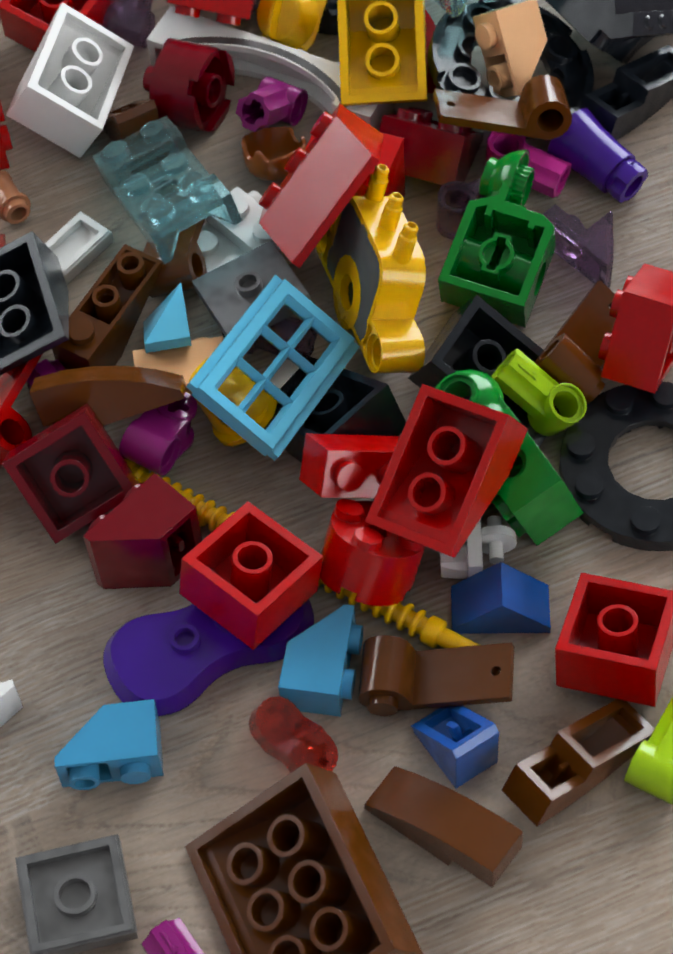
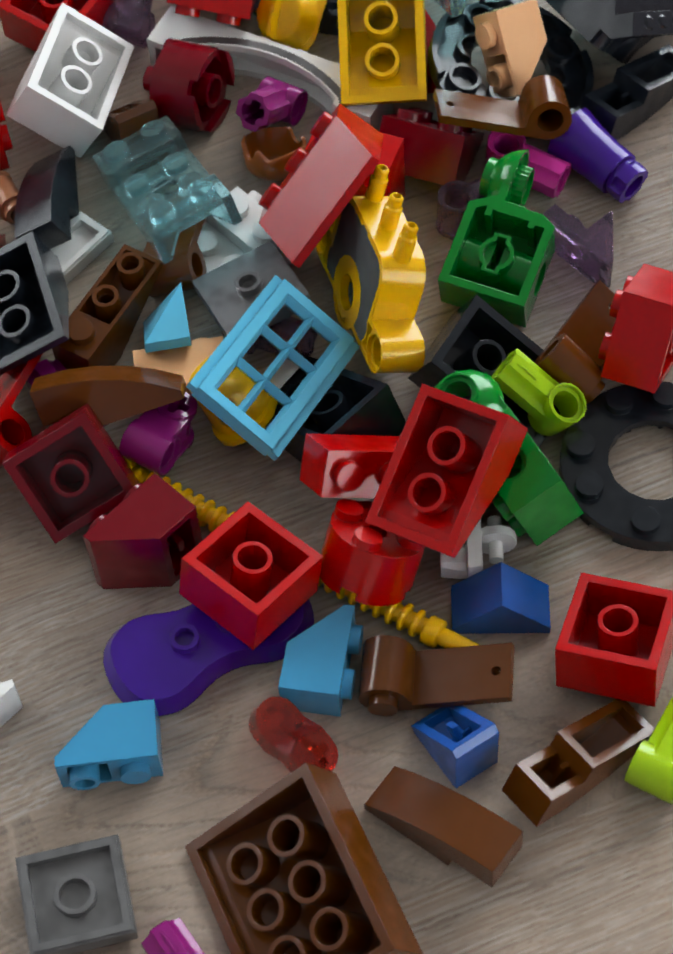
(48, 199): none -> black slope

